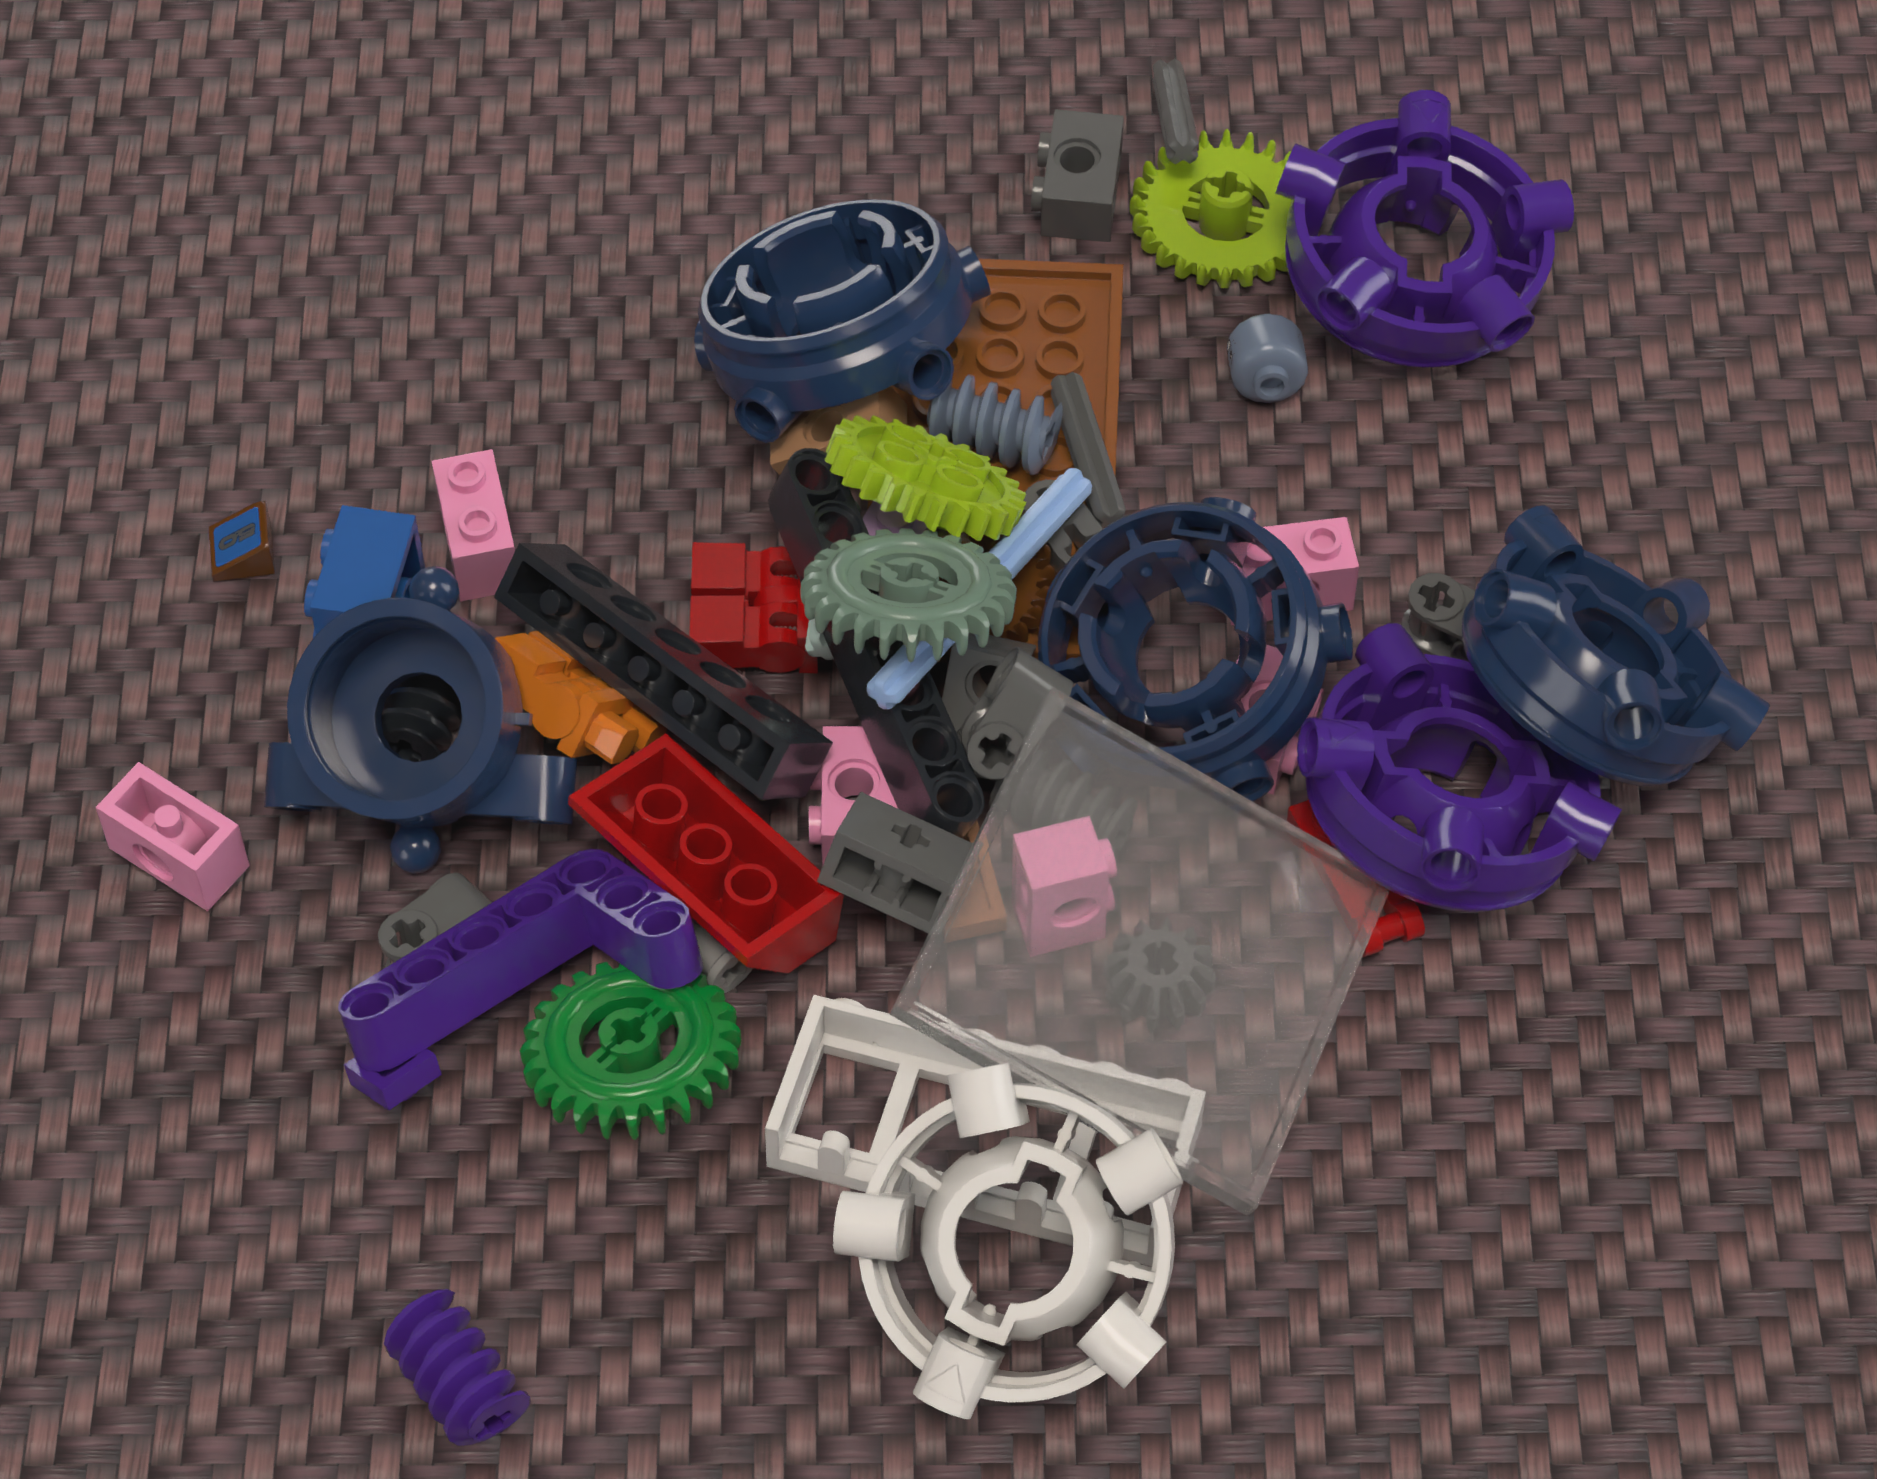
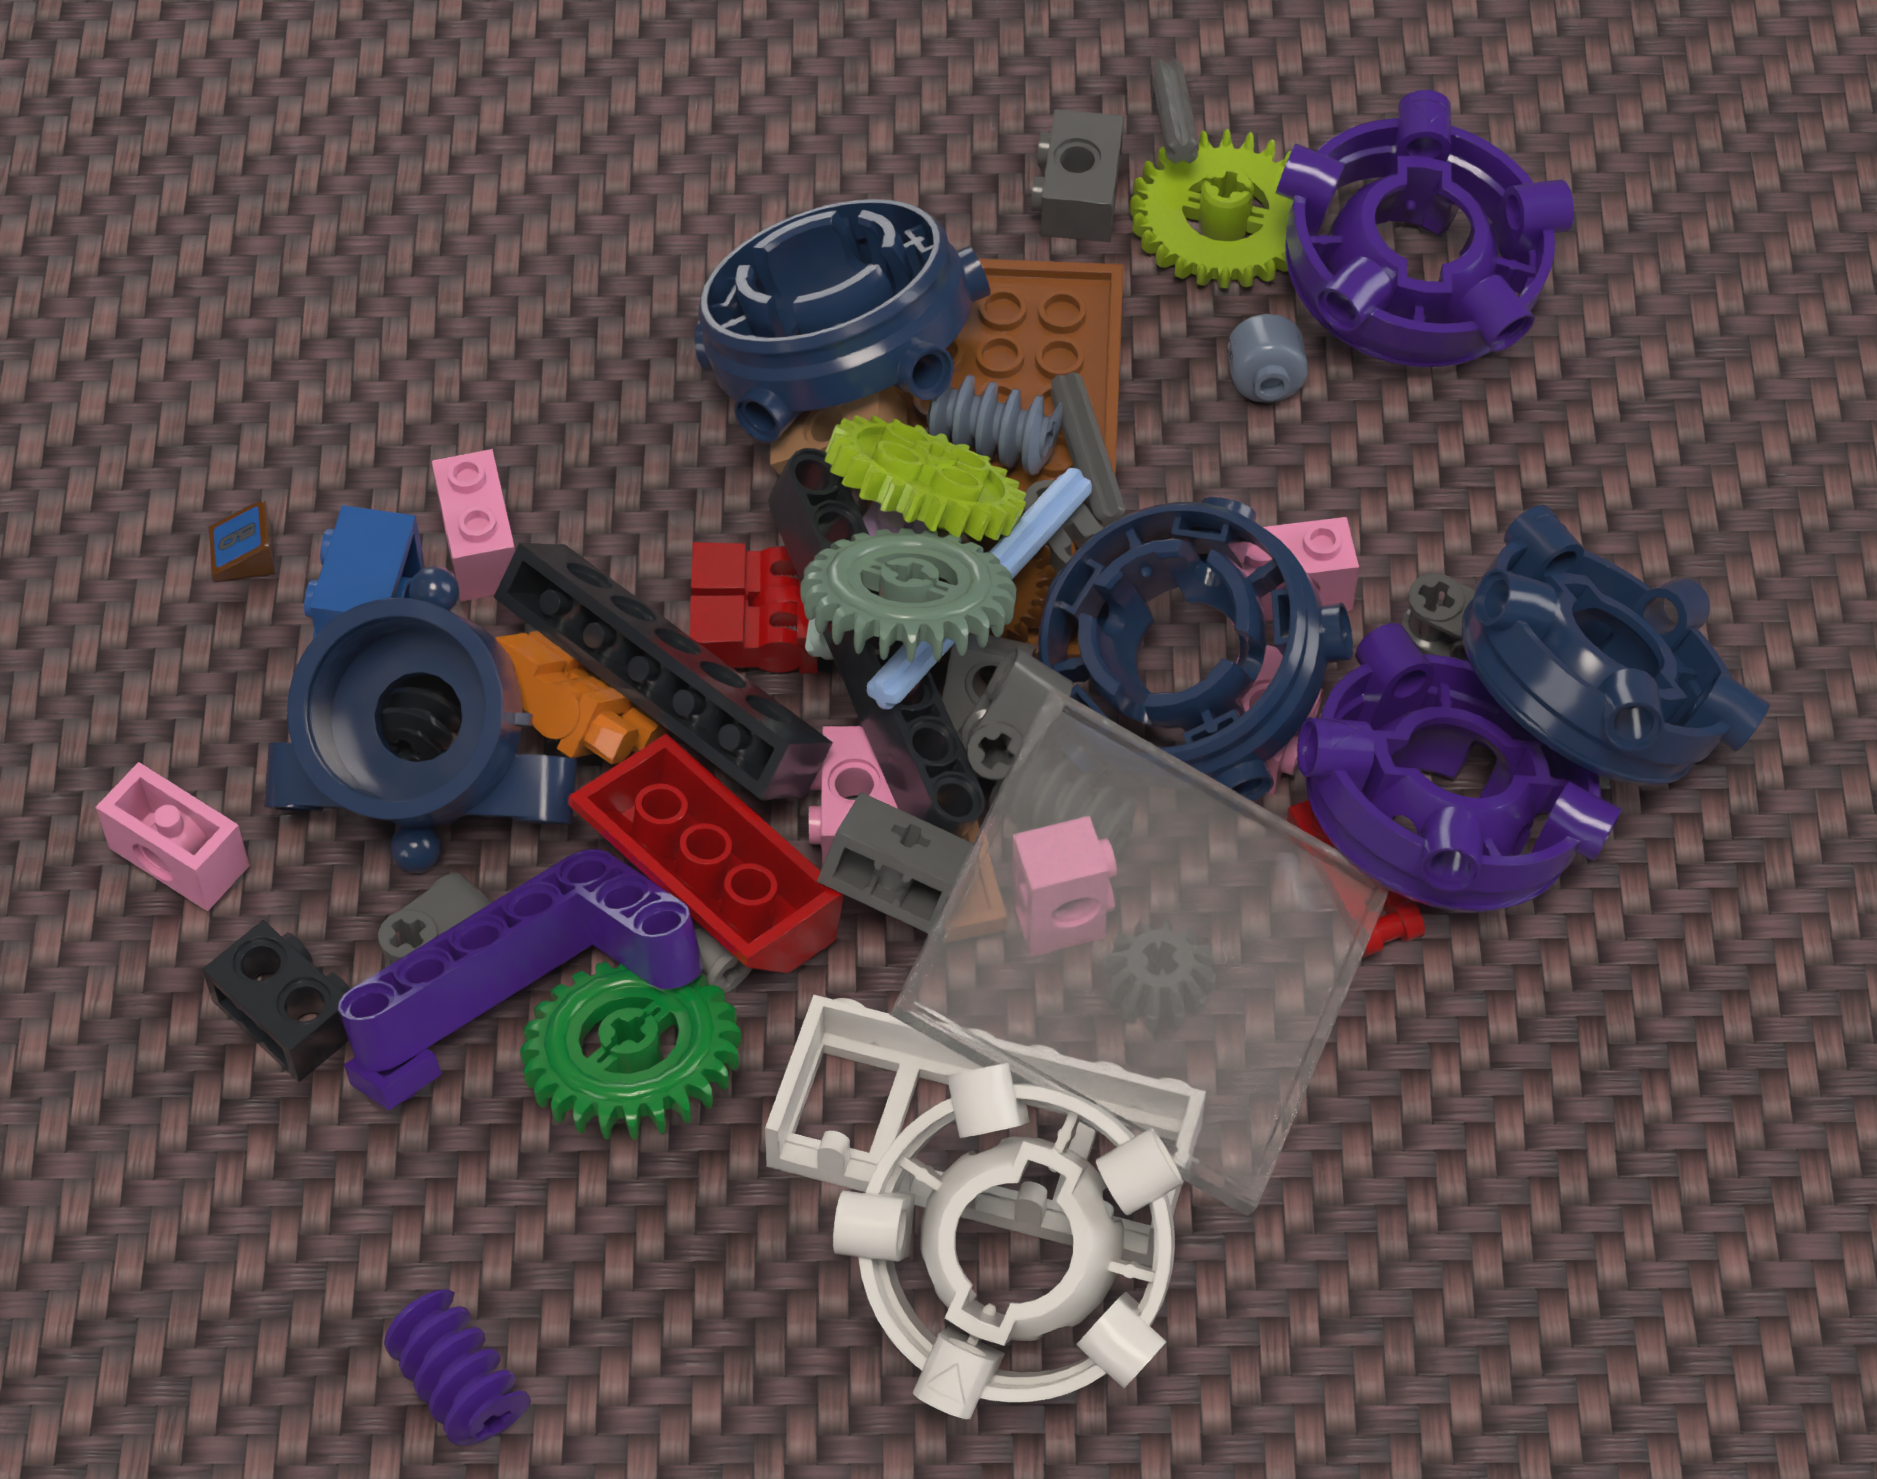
(271, 1006): none -> black brick

